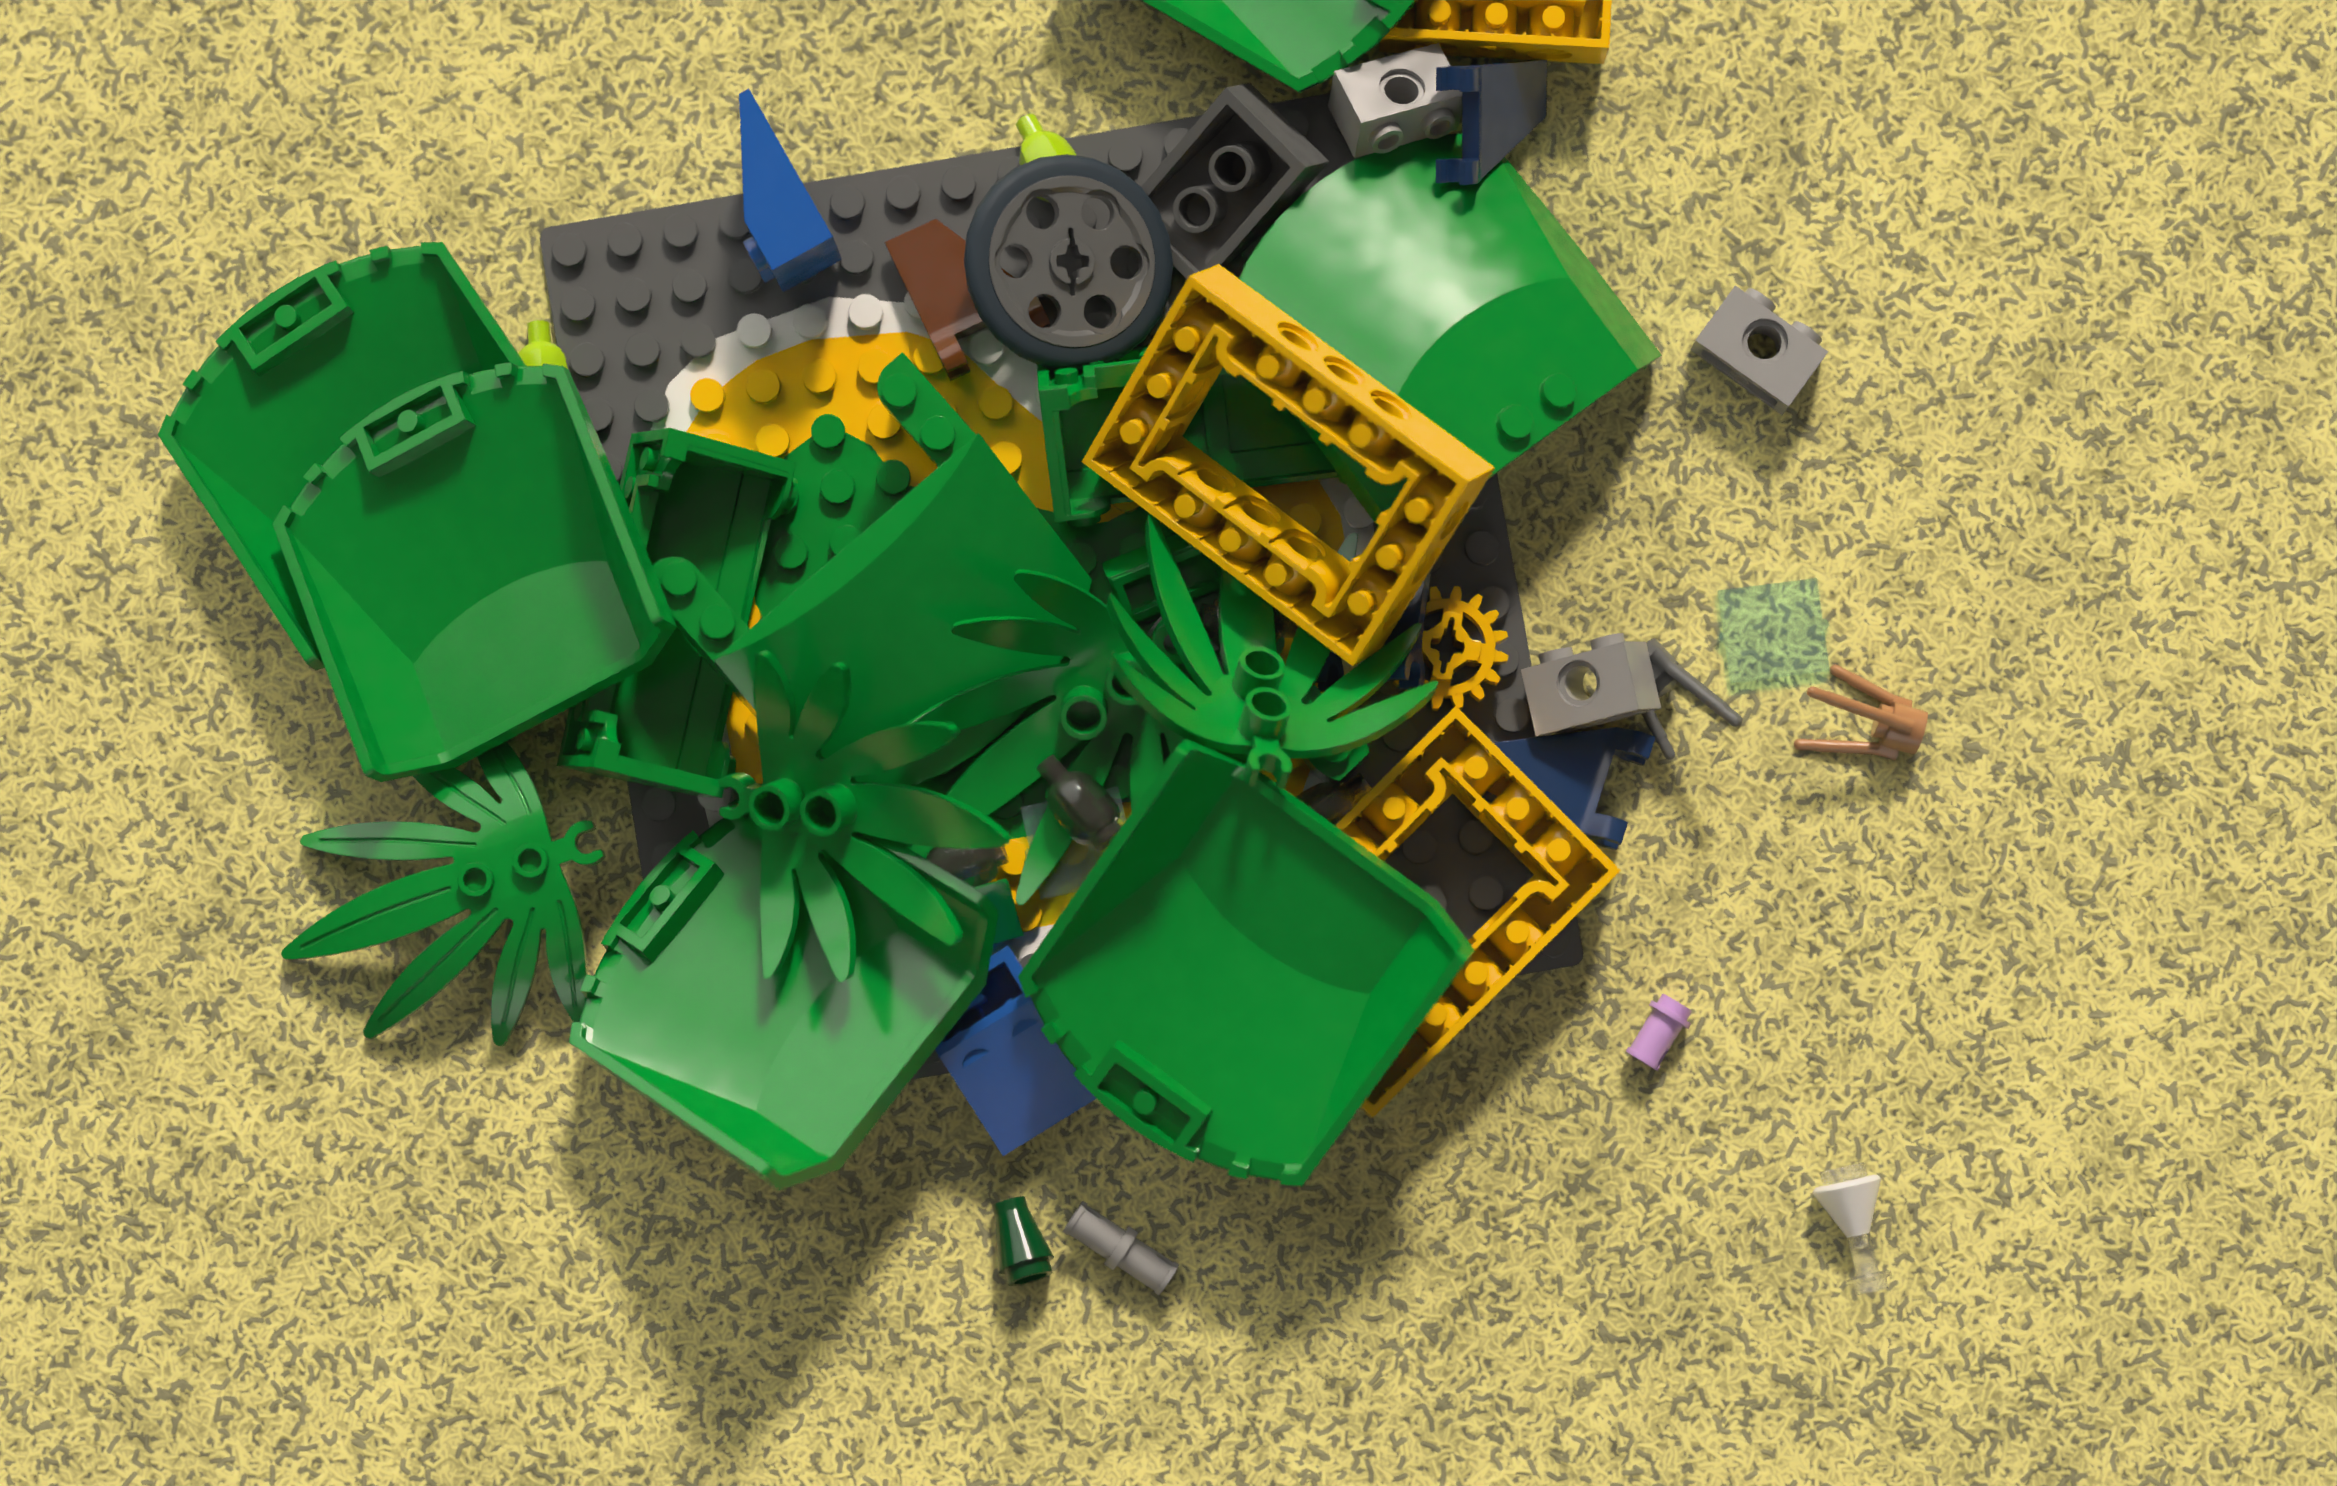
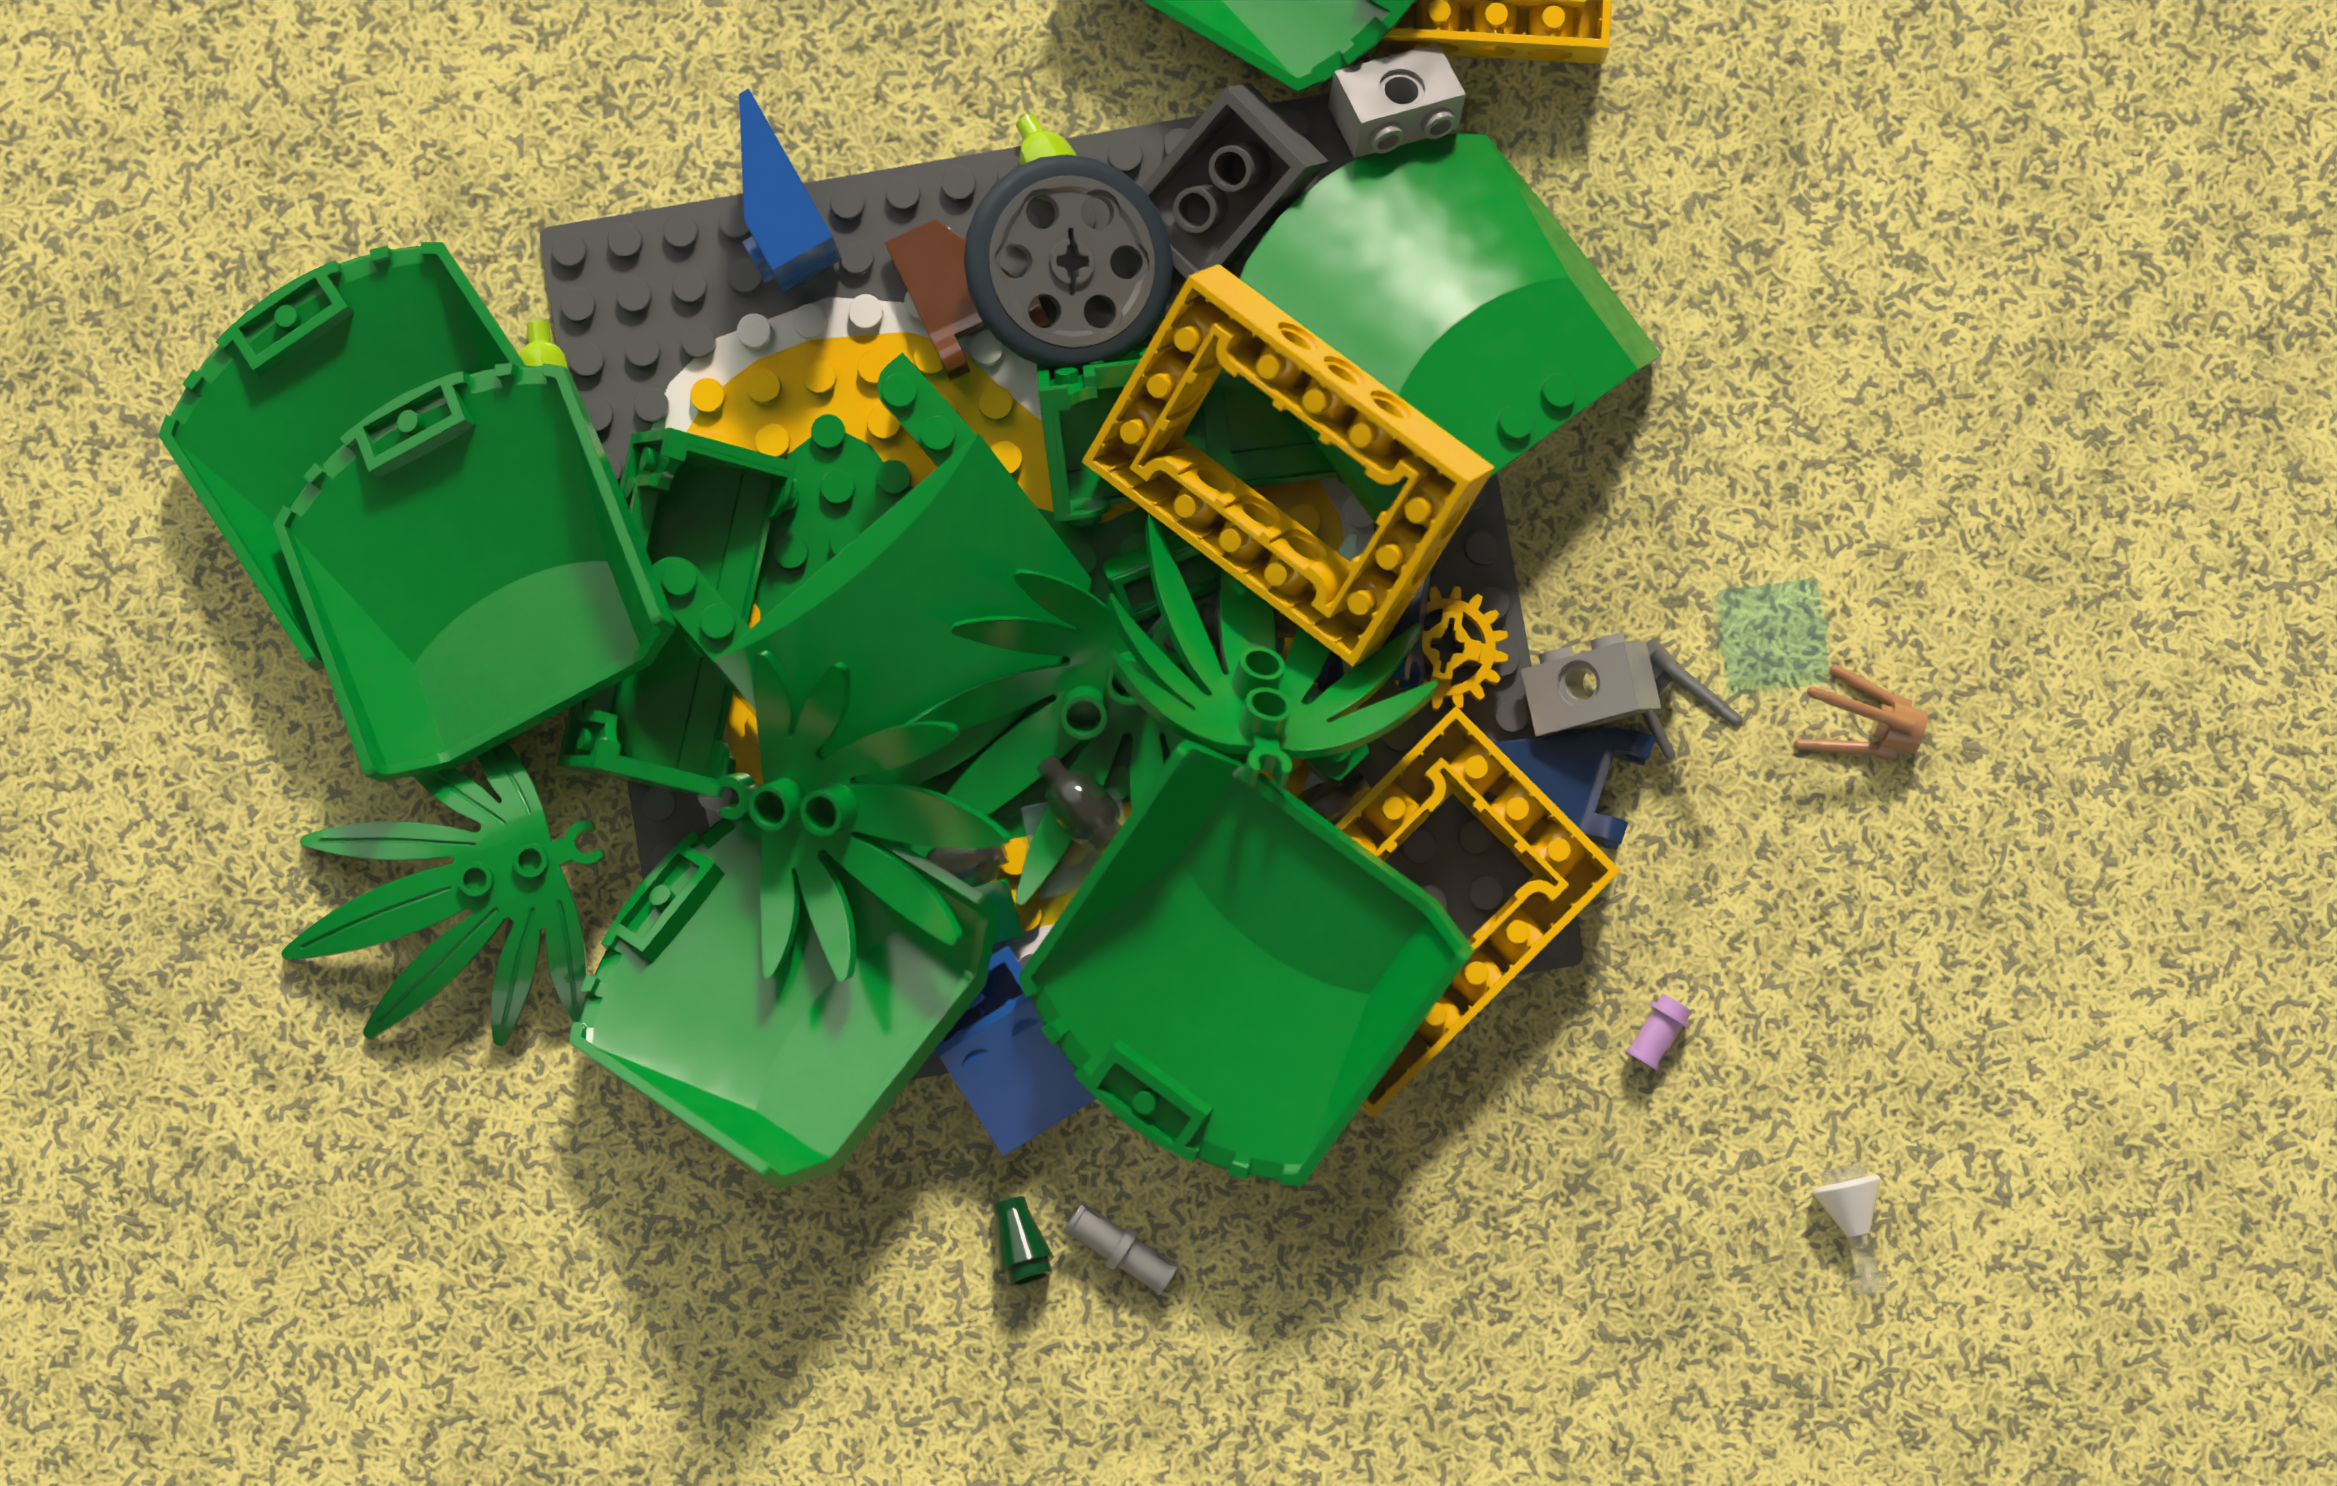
(1497, 113): dark blue flag -> none
(1726, 348): light grey brick -> none

